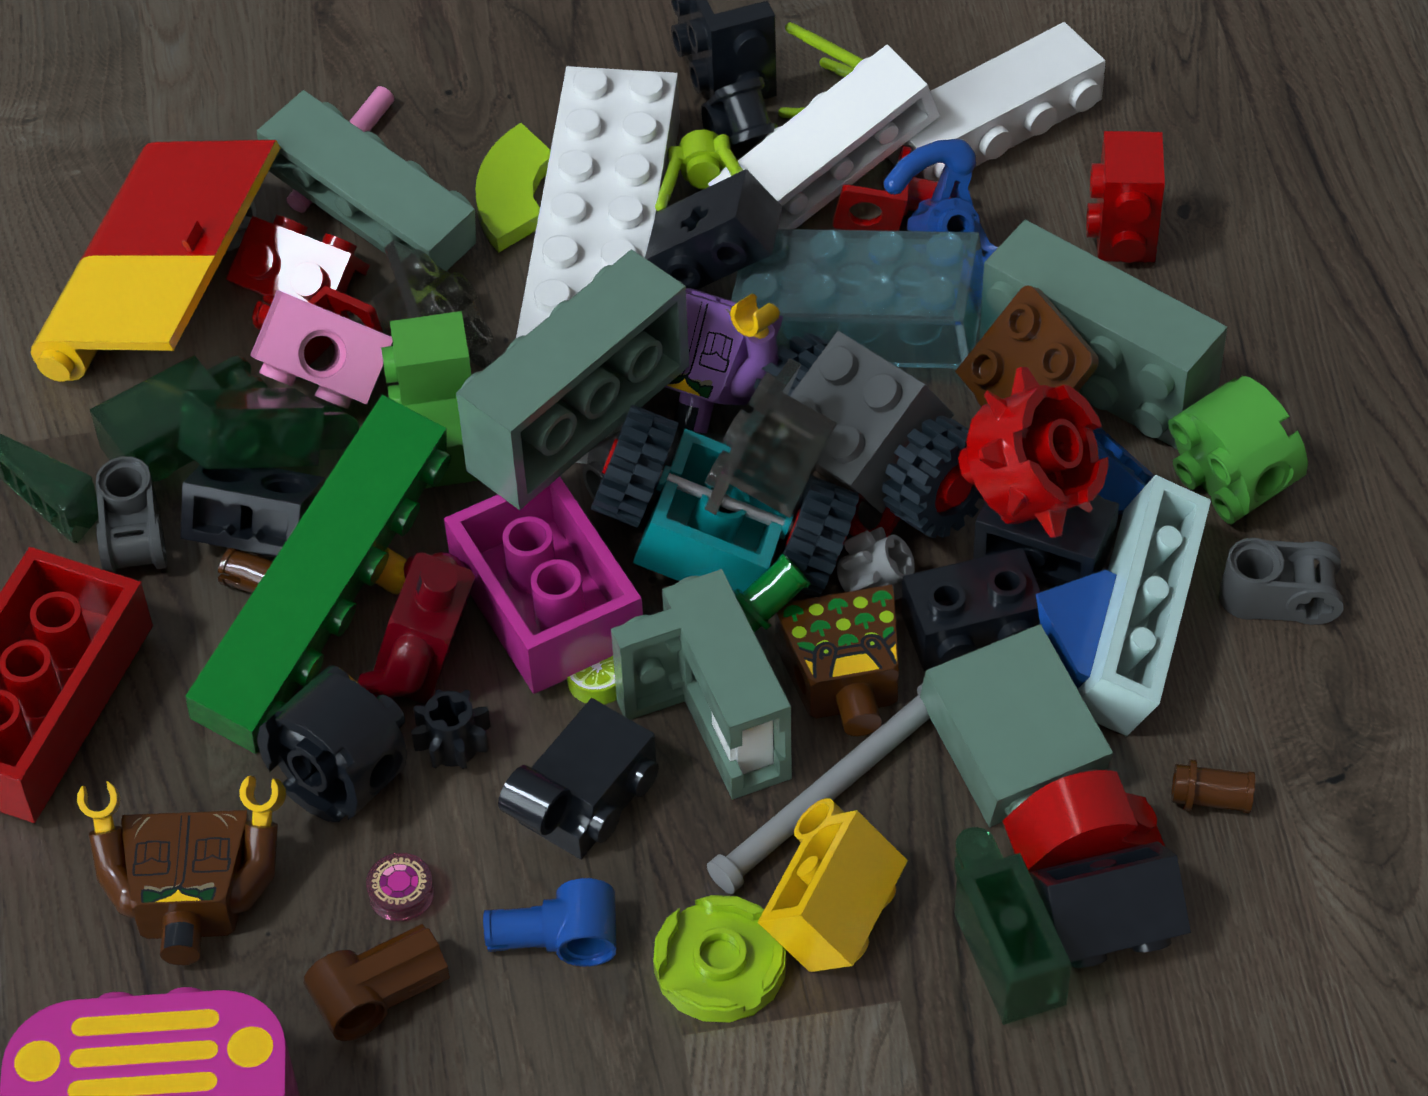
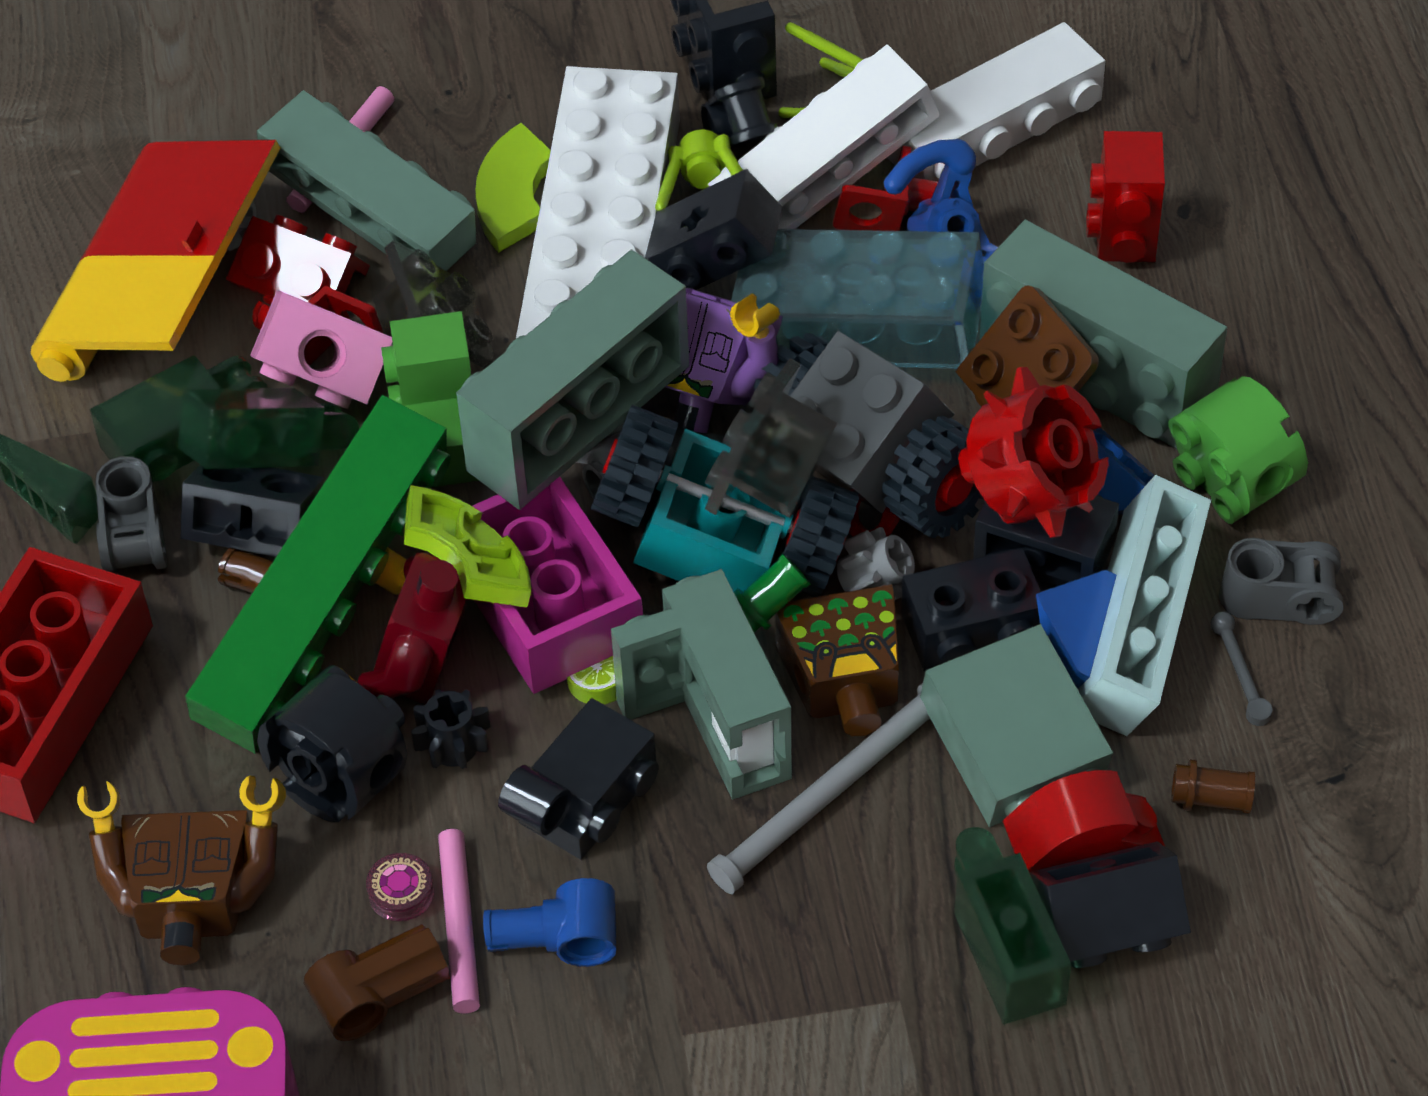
(453, 532): none -> lime tile
(458, 921): none -> bright pink bar
(718, 960): lime tile -> none
(832, 888): yellow hinge -> none
(1258, 709): none -> dark grey hinge

